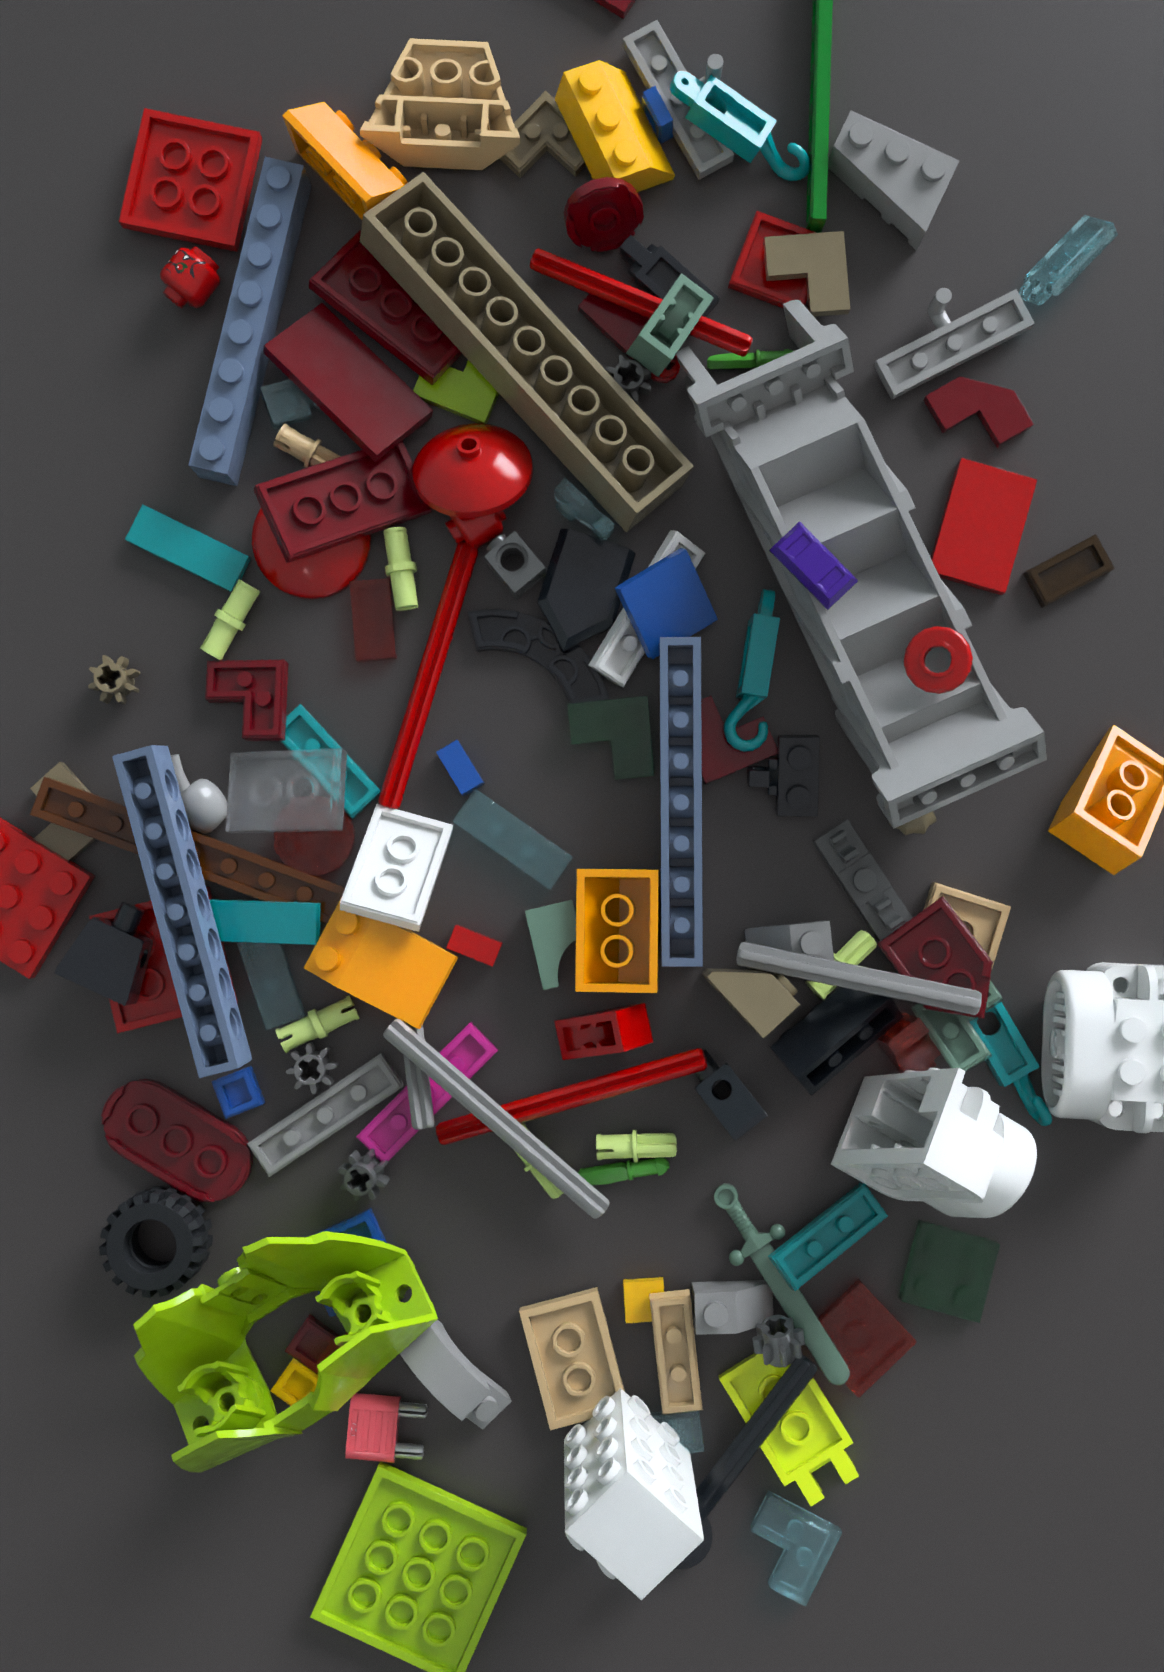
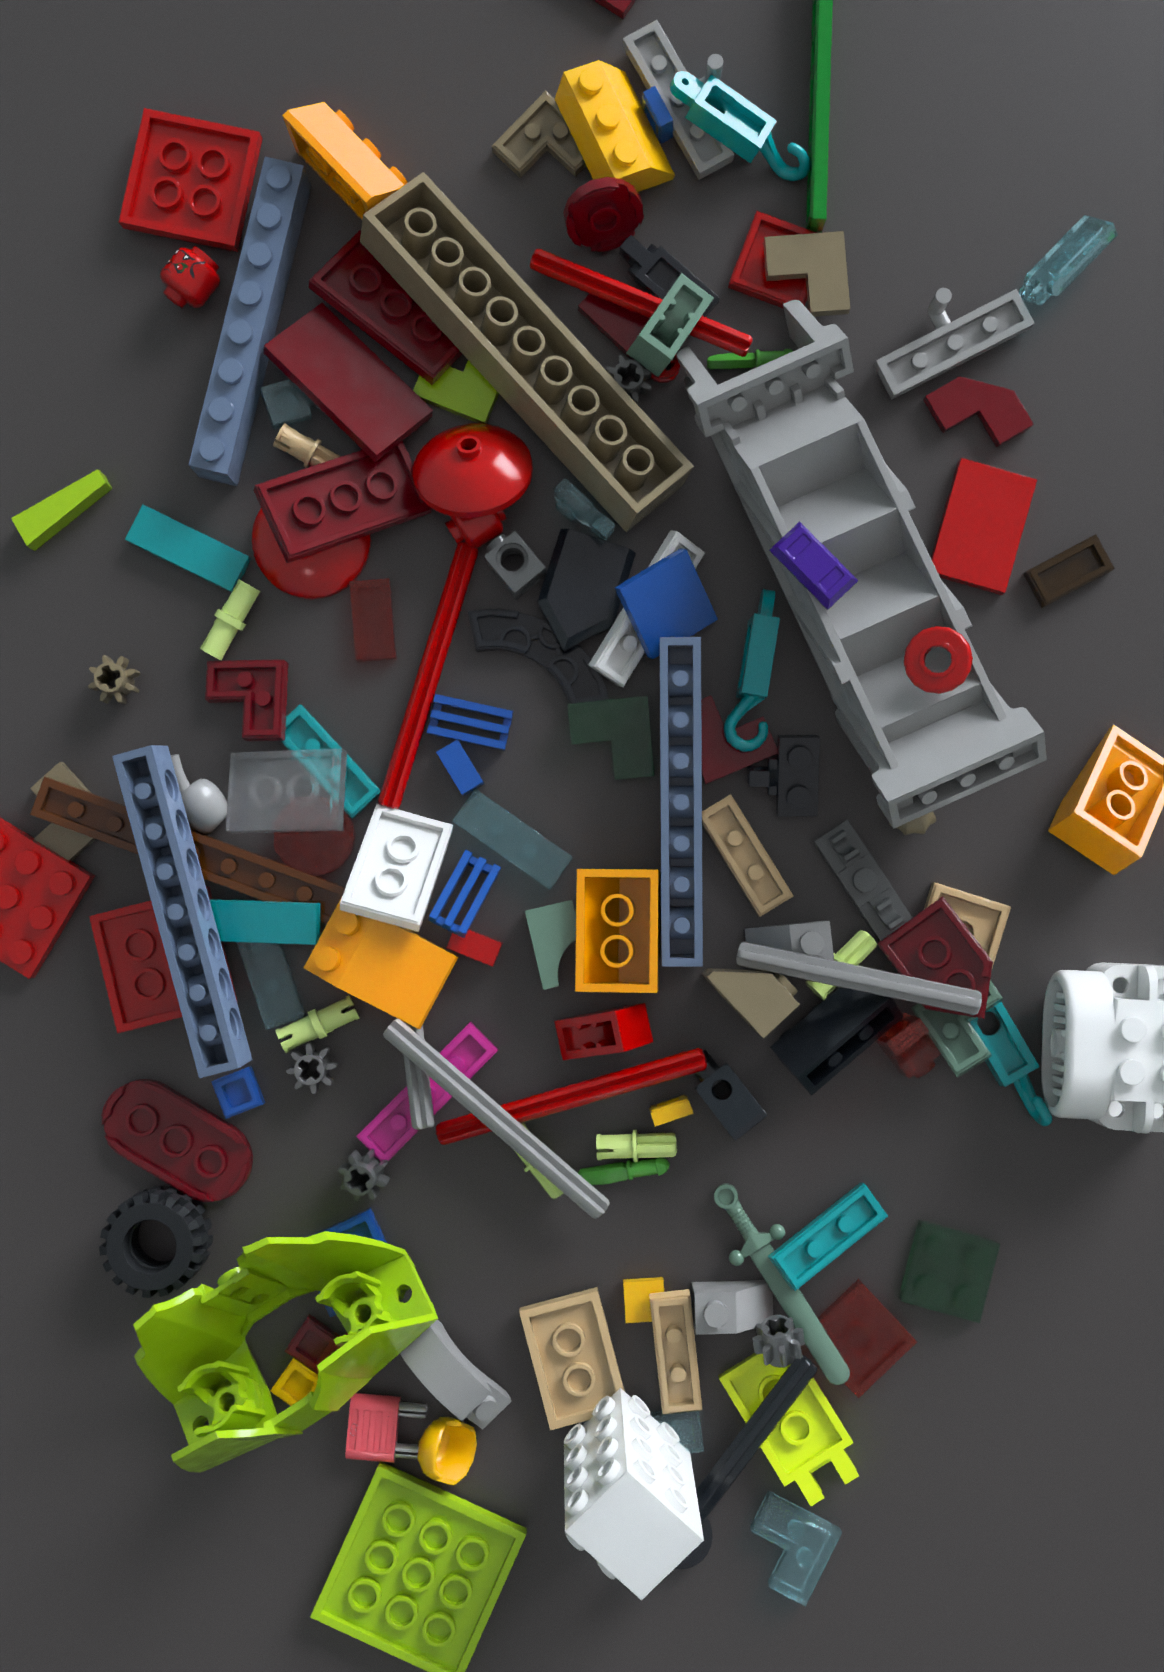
(58, 510): none -> lime piece
(110, 956): black torso -> none
(325, 1114): light grey tile -> none
(400, 568): yellowish green pin -> none
(436, 715): none -> blue tile
(443, 108): tan wedge -> none
(447, 1450): none -> yellow hair
(479, 865): none -> blue tile
(670, 1110): none -> yellow tile
(745, 856): none -> tan tile
(892, 173): light grey wedge -> none
(936, 1144): white brick -> none

